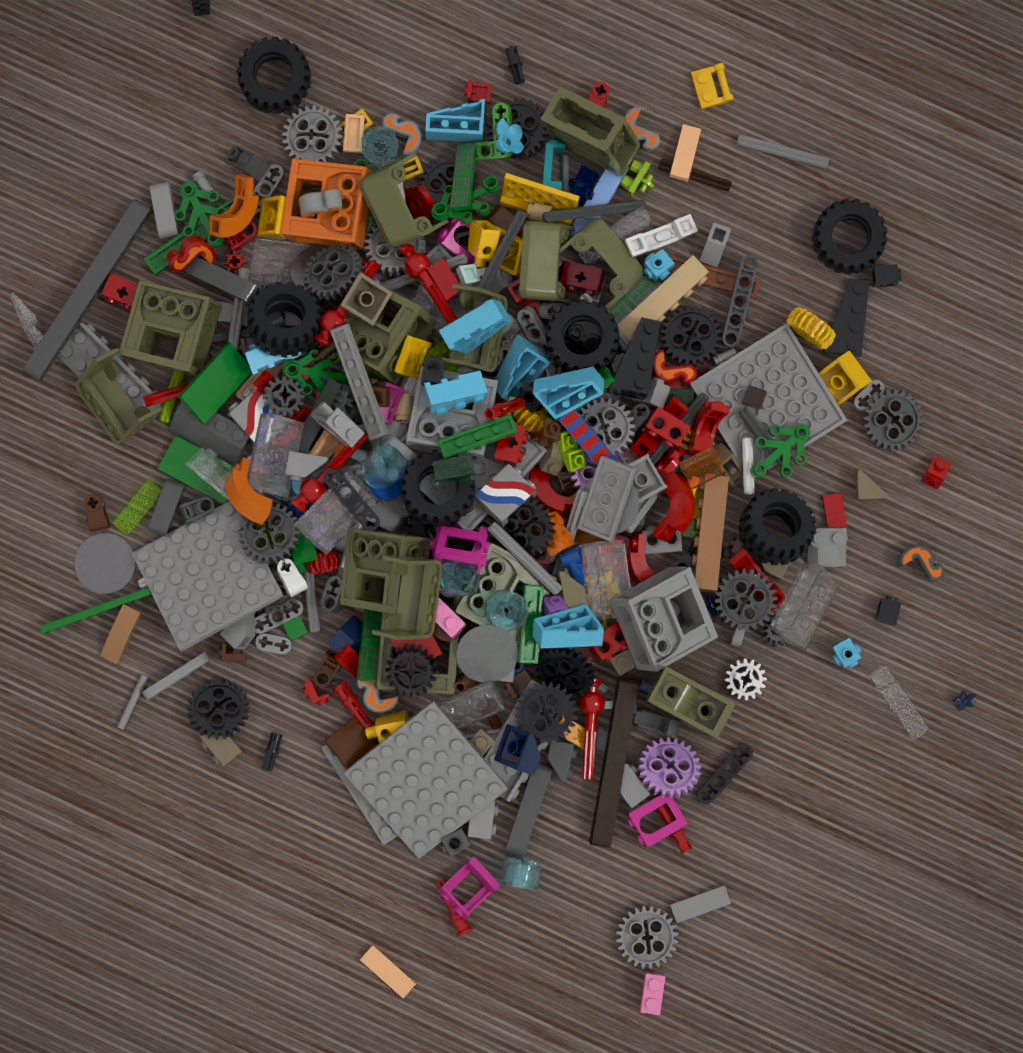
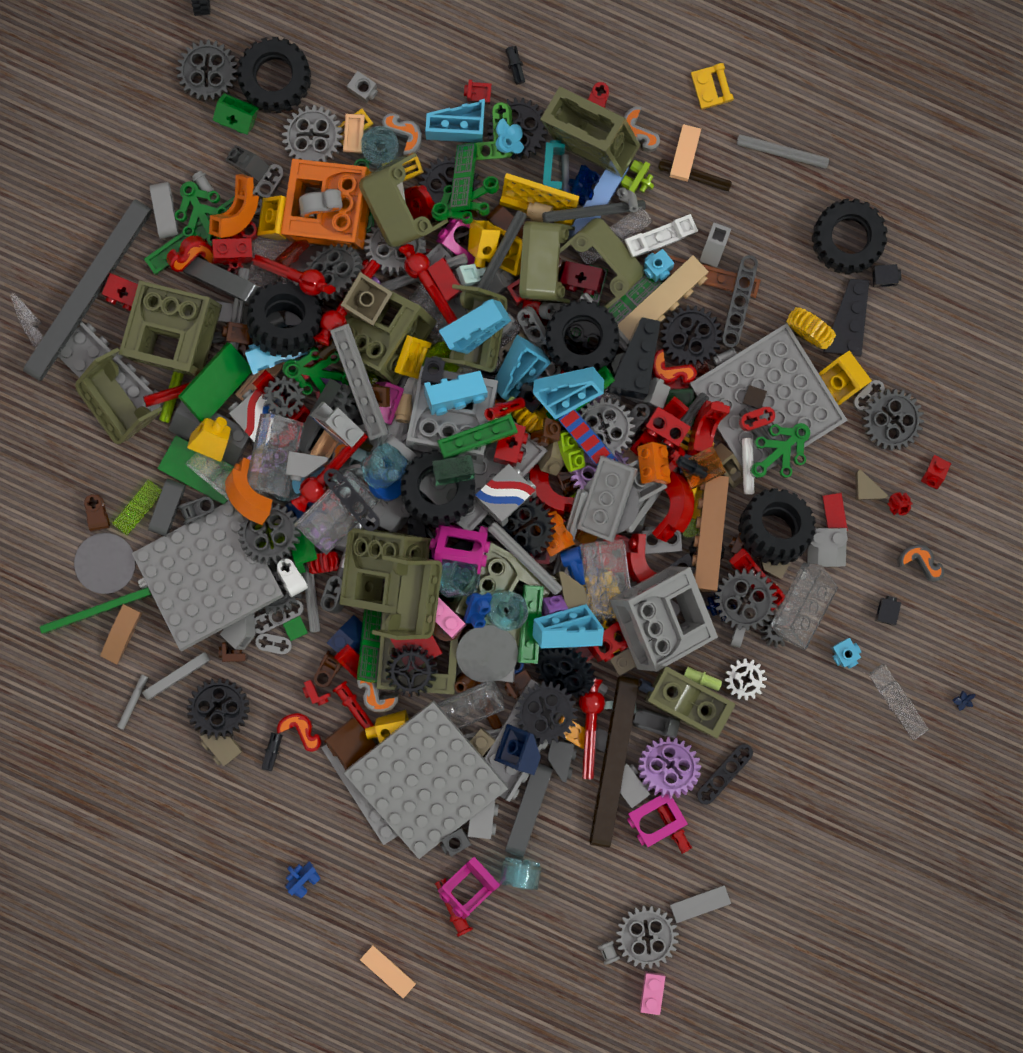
(190, 70): none -> dark grey gear
(210, 438): none -> yellow torso
(231, 250): none -> red brick
(235, 114): none -> green brick
(236, 333): none -> reddish brown bracket
(292, 253): none -> clear red plate
(299, 876): none -> blue hips
(304, 728): none -> red animal
(310, 281): none -> red piece
(358, 80): none -> light grey brick
(477, 609): none -> blue hips
(608, 952): none -> light grey bush
(628, 197): none -> light grey arm
(653, 463): none -> orange bracket
(692, 467): none -> black axle
(703, 679): none -> yellowish green axle
(755, 415): none -> red beam
(899, 503): none -> red gear

